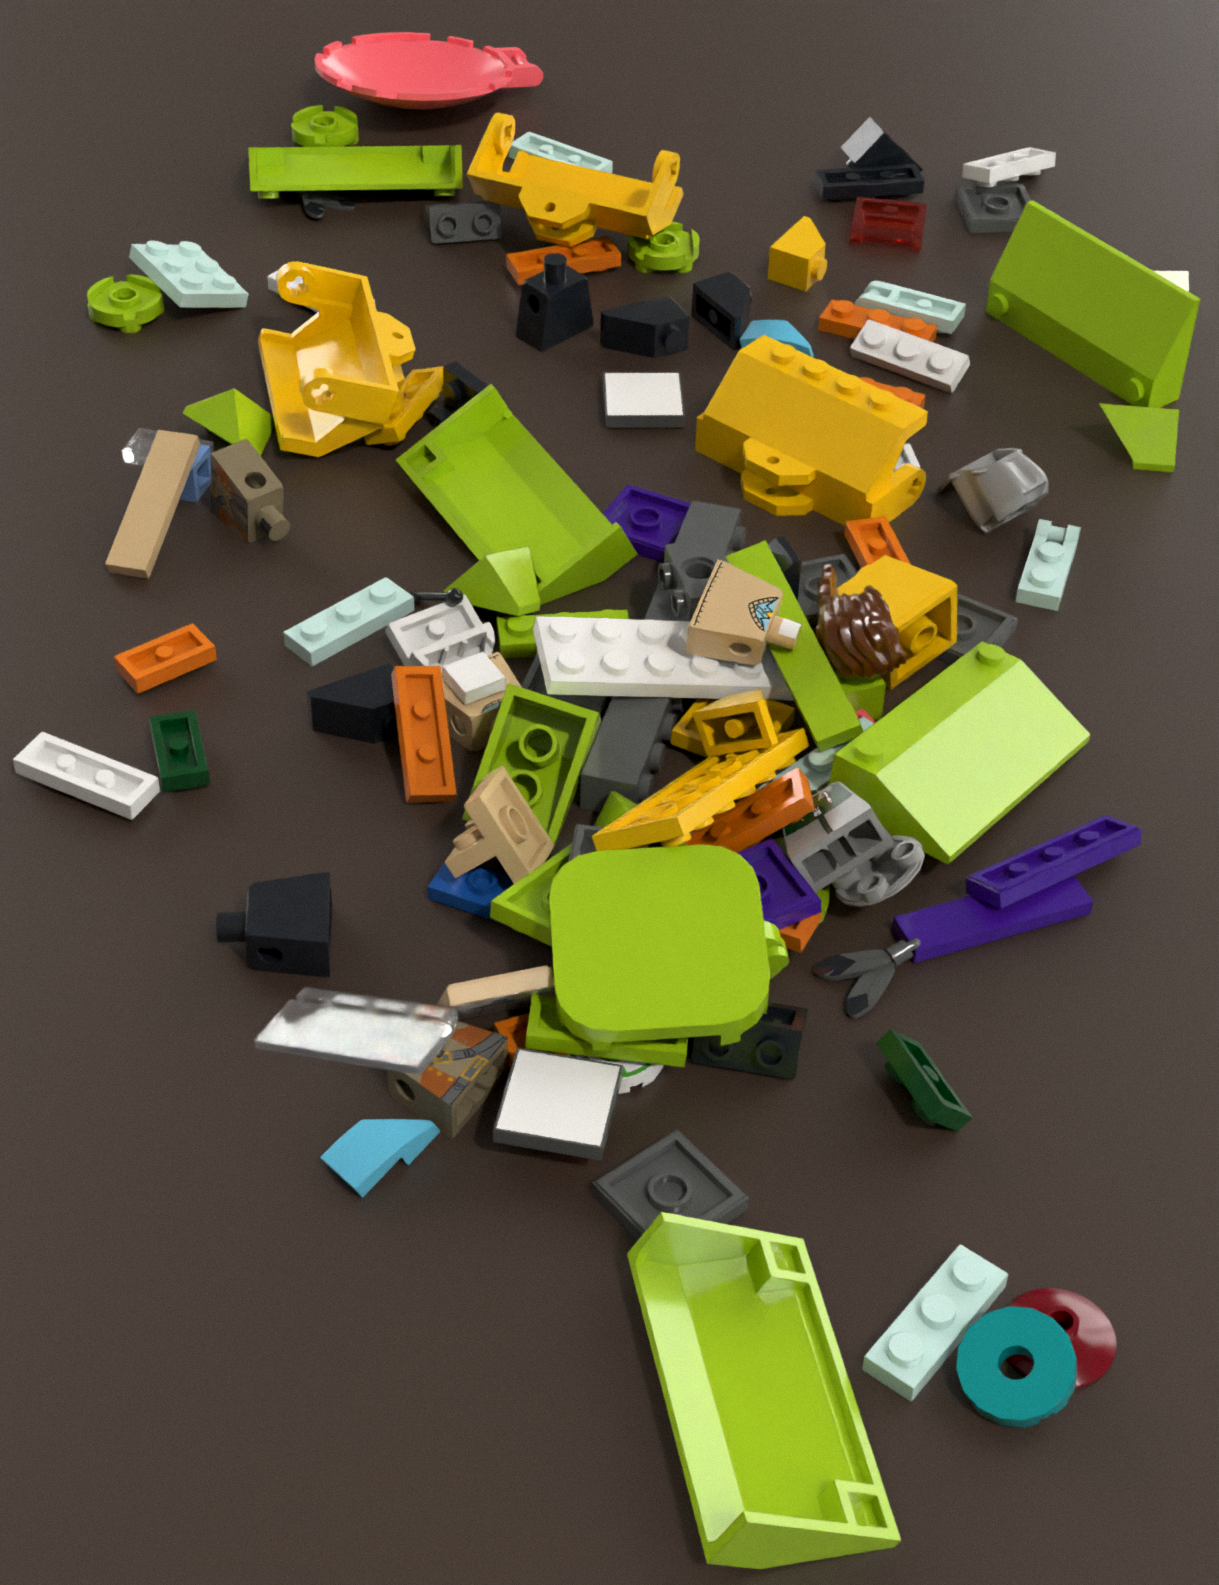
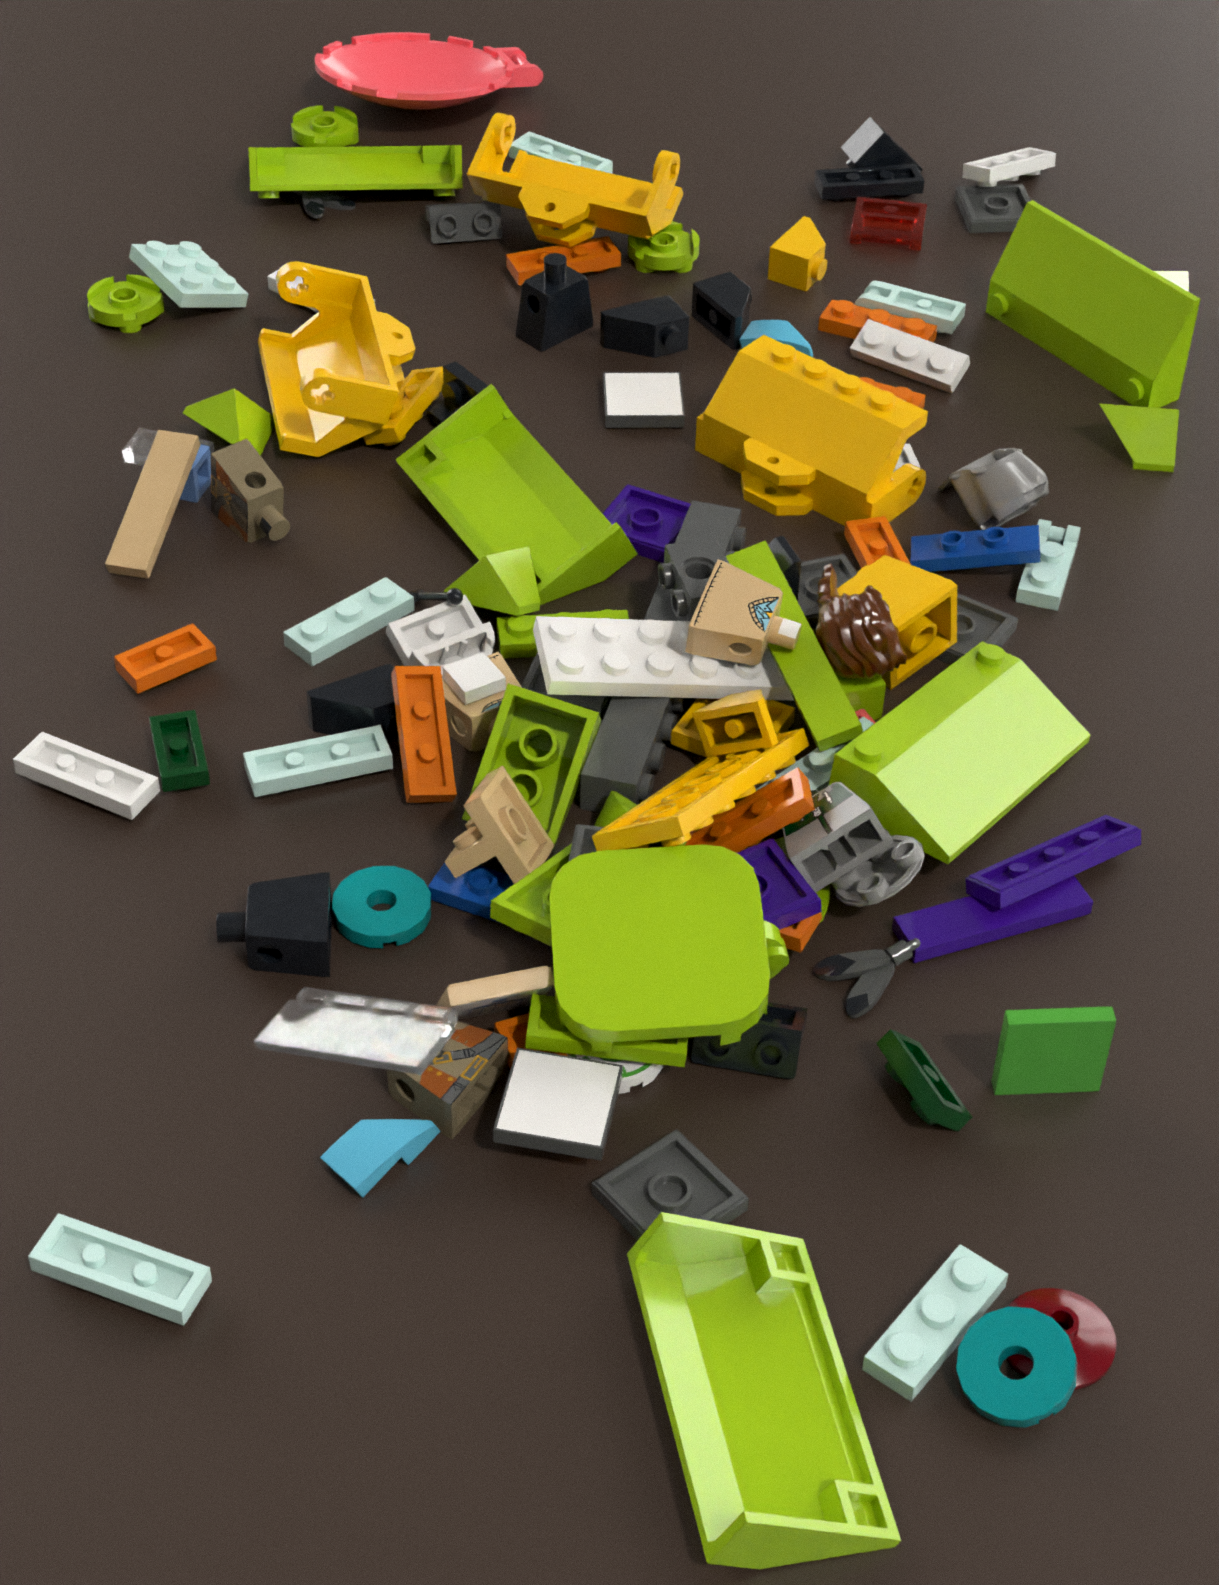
(120, 1269): none -> light aqua plate
(317, 760): none -> light aqua plate
(376, 886): none -> teal tile
(976, 548): none -> blue plate
(1053, 1050): none -> bright green tile

